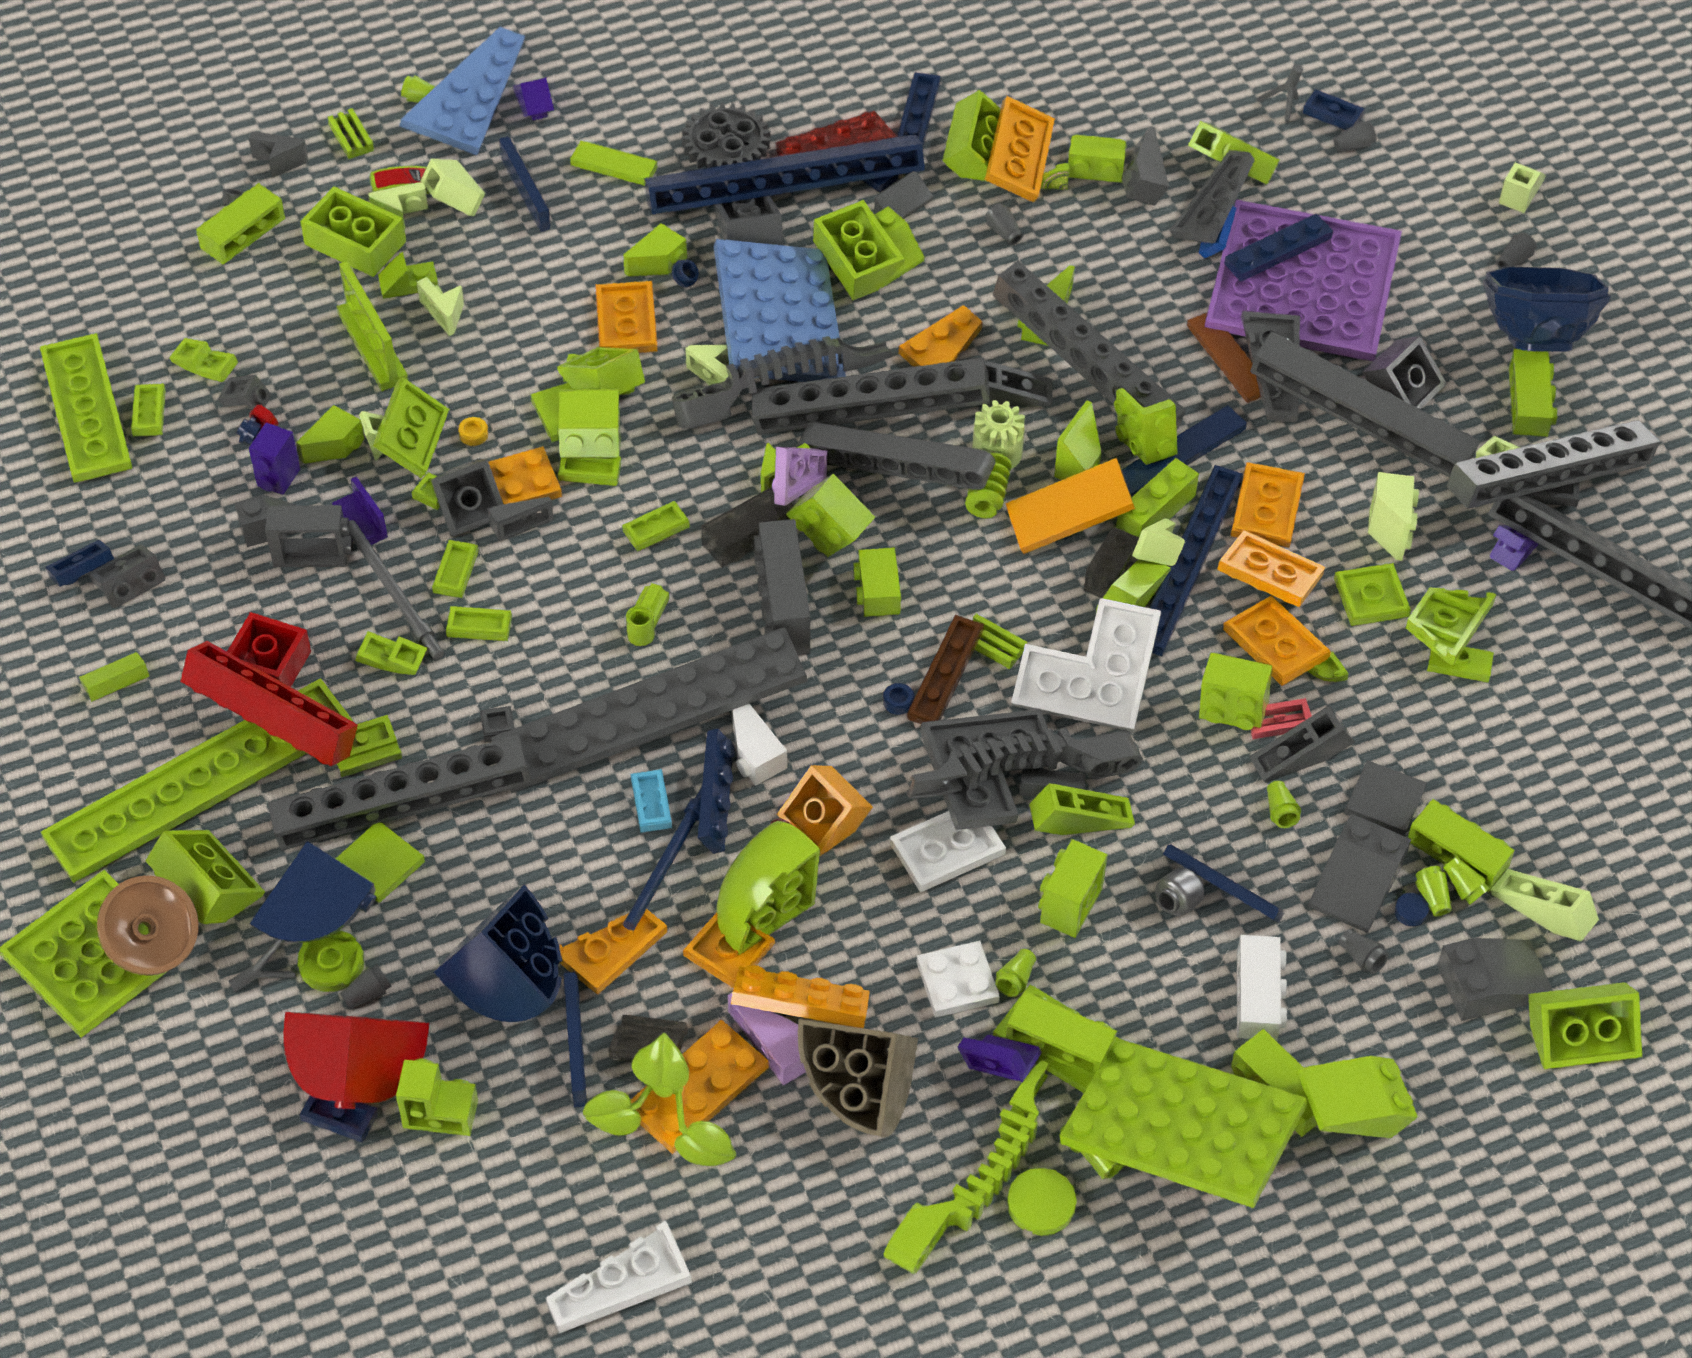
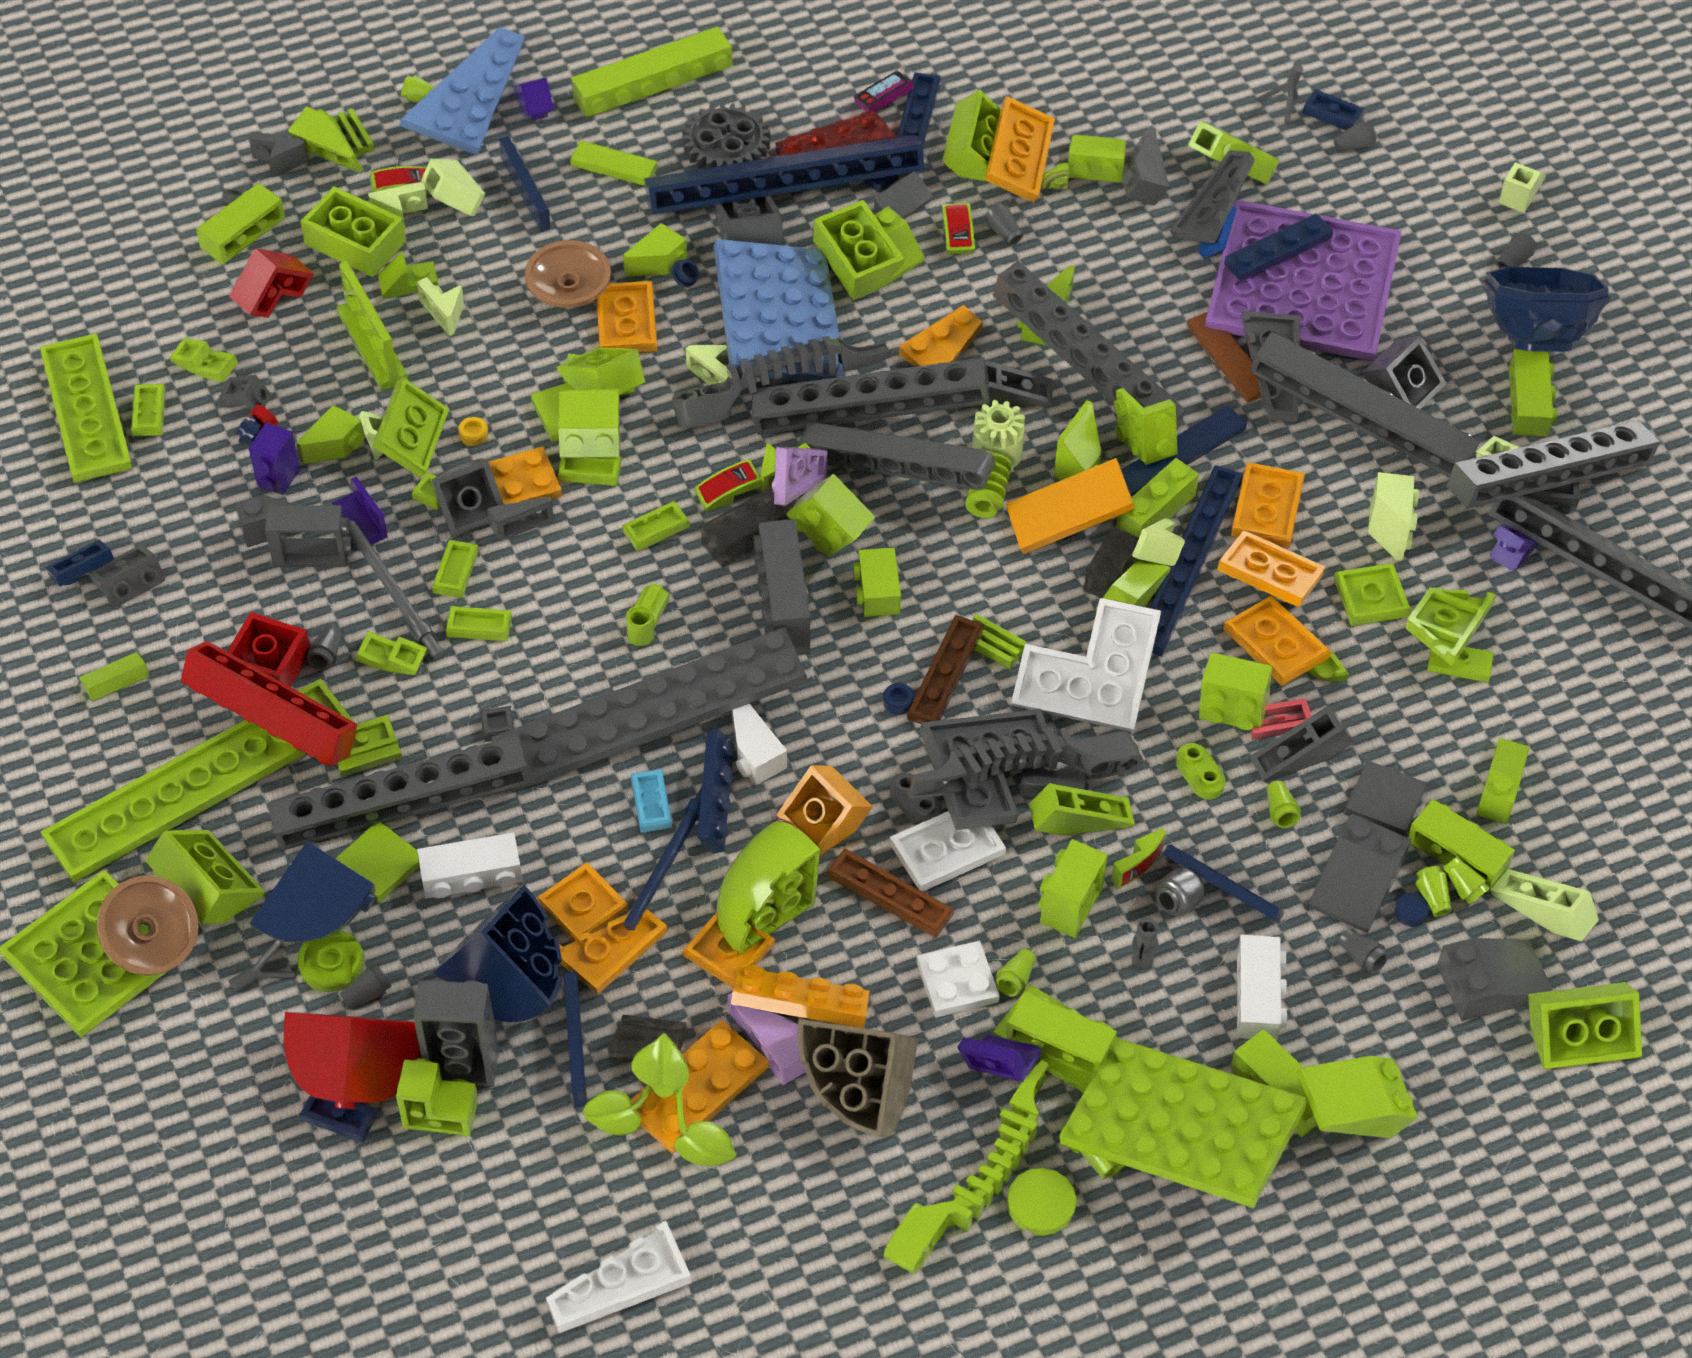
(266, 279): none -> red brick
(324, 138): none -> lime slope
(324, 649): none -> dark grey cone
(457, 1029): none -> dark grey brick
(469, 865): none -> white brick
(567, 273): none -> medium nougat dish
(582, 902): none -> light orange tile
(651, 71): none -> lime brick
(722, 486): none -> slope
(883, 91): none -> tile
(890, 893): none -> dark orange tile
(912, 807): none -> dark grey plate
(958, 228): none -> slope
(1144, 855): none -> lime slope
(1145, 943): none -> dark grey pin
(1199, 768): none -> lime plate
(1503, 780): none -> lime slope

